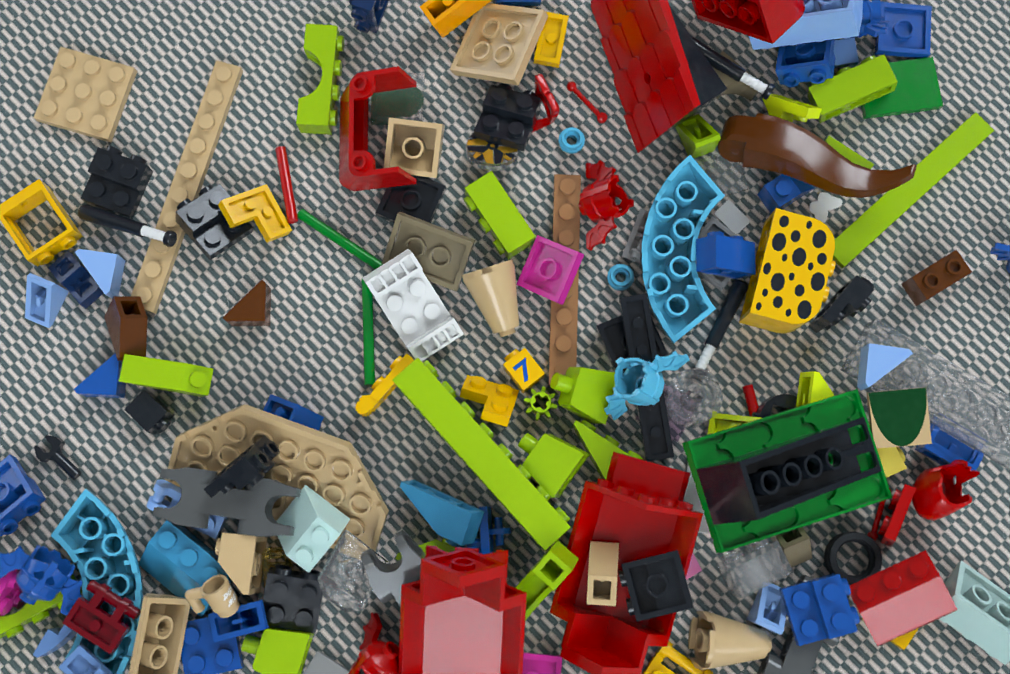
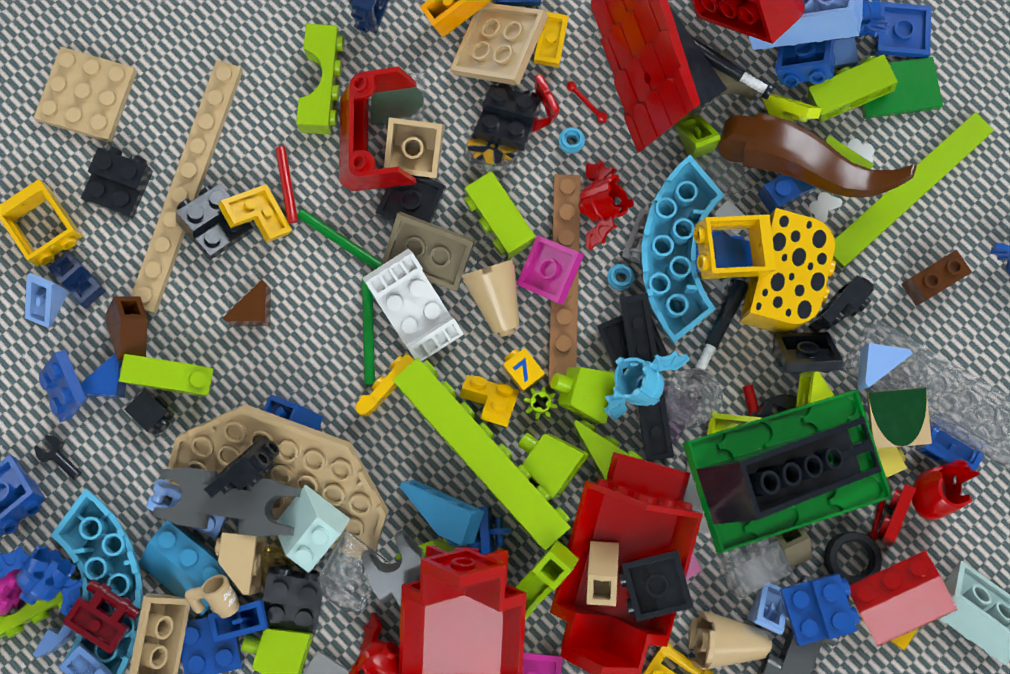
(62, 386): none -> blue plate
(104, 268): light blue slope -> none
(117, 222): black piece -> none
(760, 244): none -> yellow window
(806, 352): none -> black plate
(864, 150): none -> white sticker

